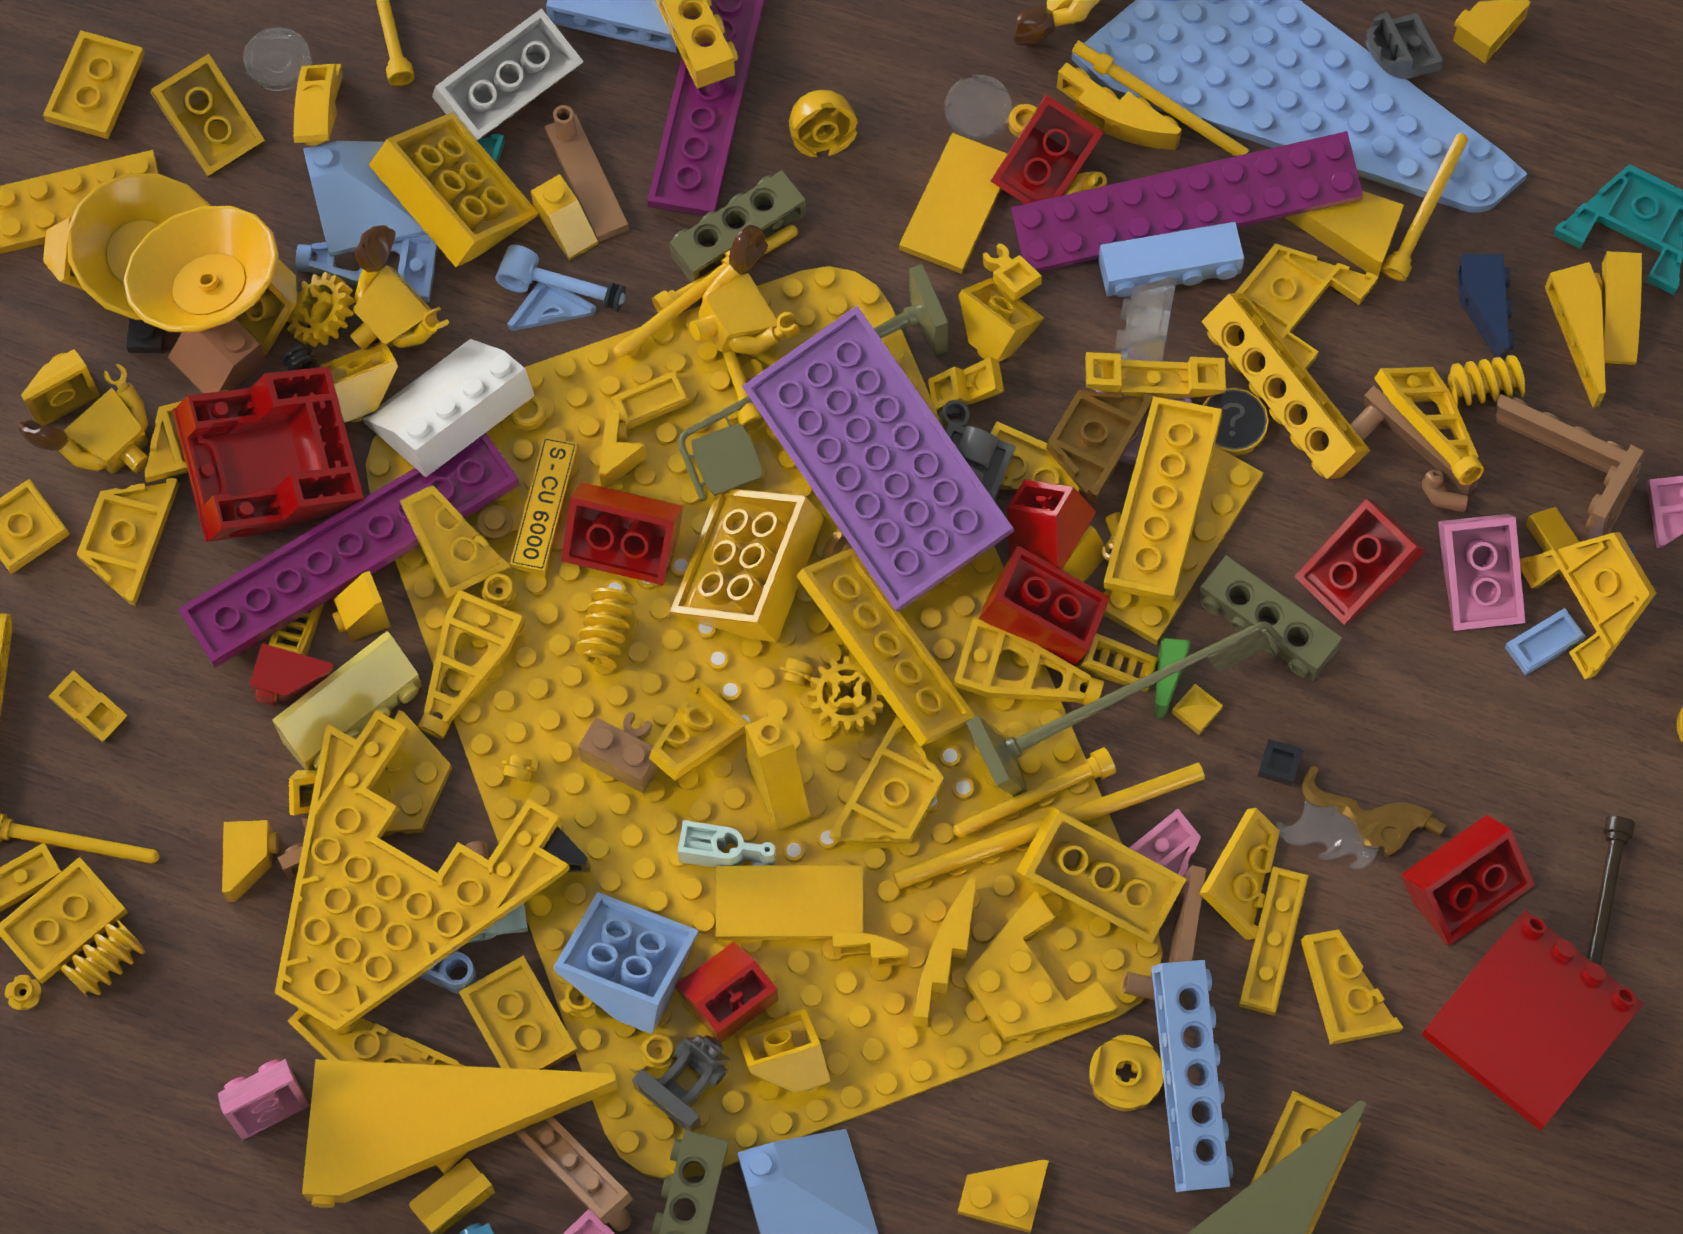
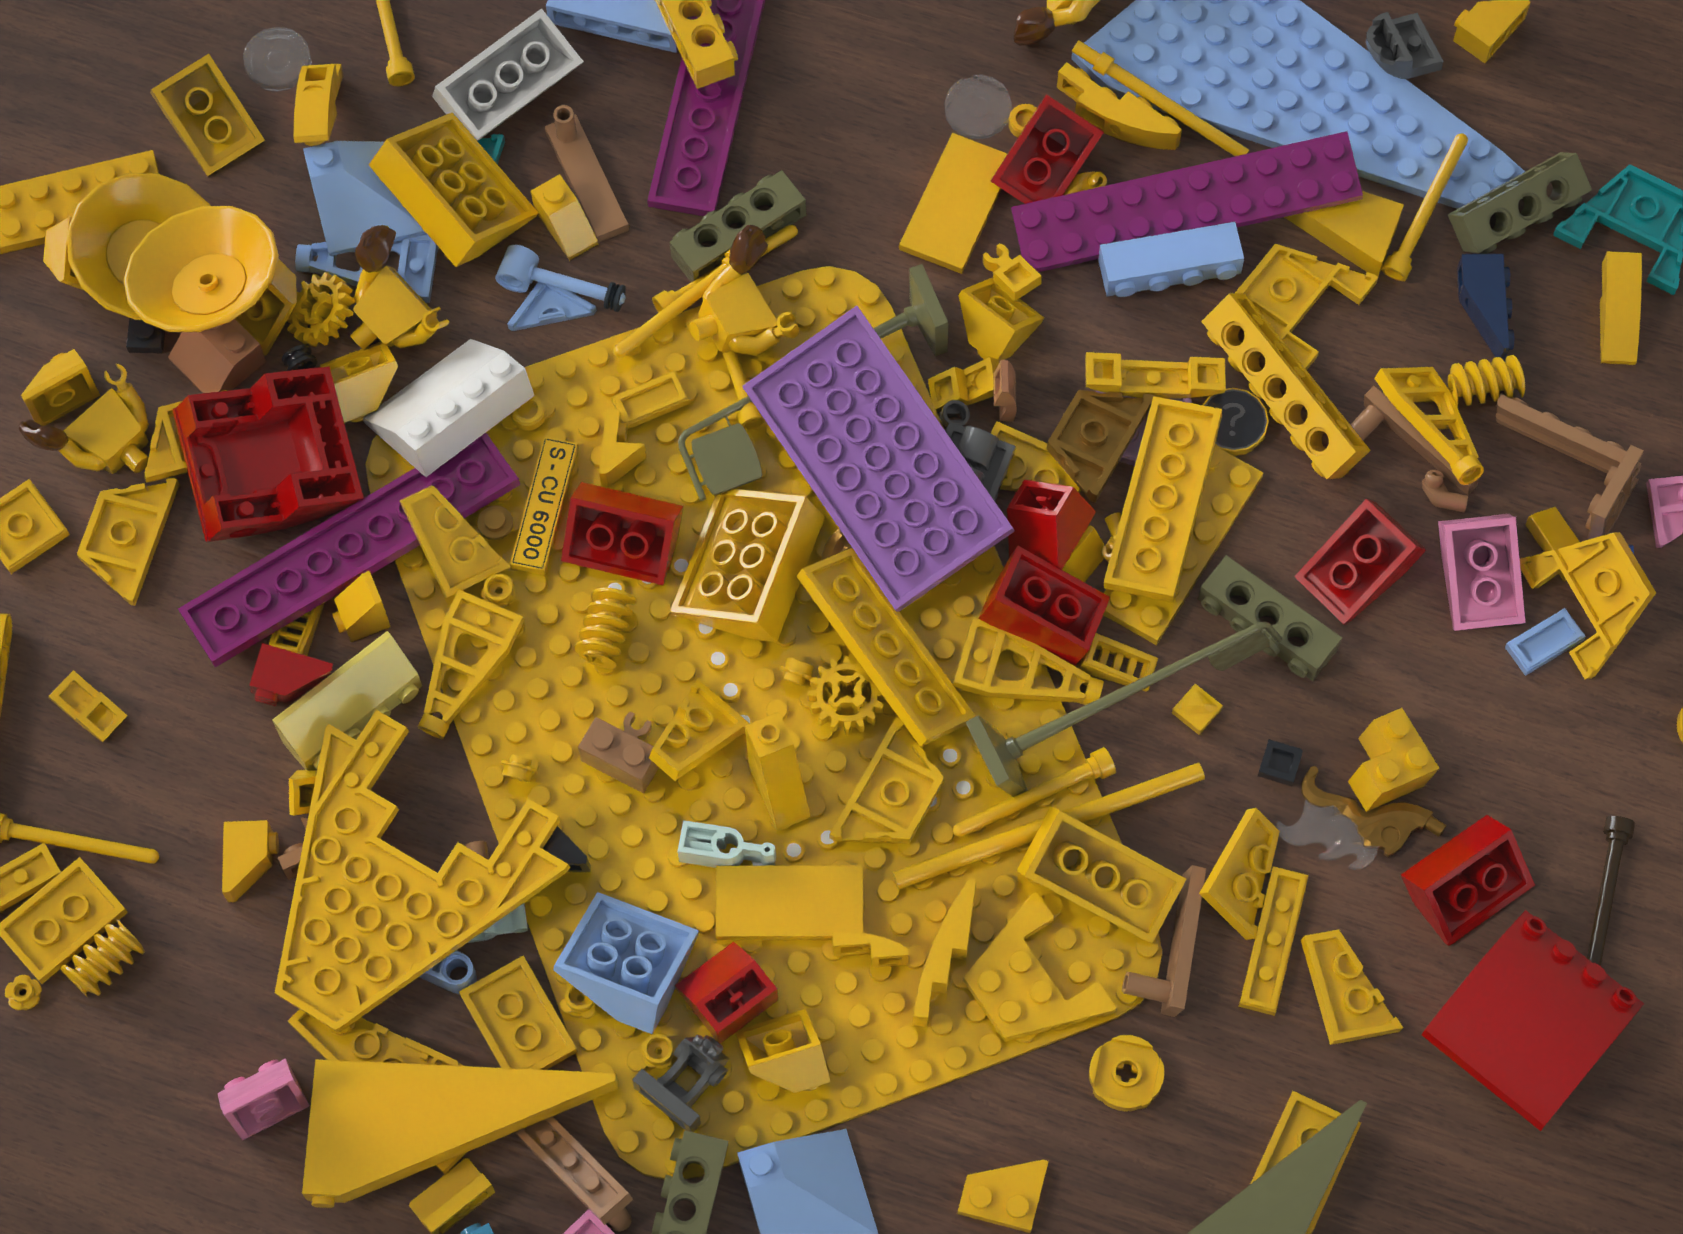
(94, 84): yellow plate -> none
(413, 780): yellow wing -> none
(822, 123): yellow cylinder -> none
(1005, 390): none -> nougat slope
(1147, 321): clear slope -> none
(1169, 652): bright green slope -> none
(1170, 843): bright pink wing -> none
(1180, 1093): light blue brick -> none
(1397, 762): none -> yellow brick
(1473, 219): none -> olive brick
(1578, 308): yellow slope -> none

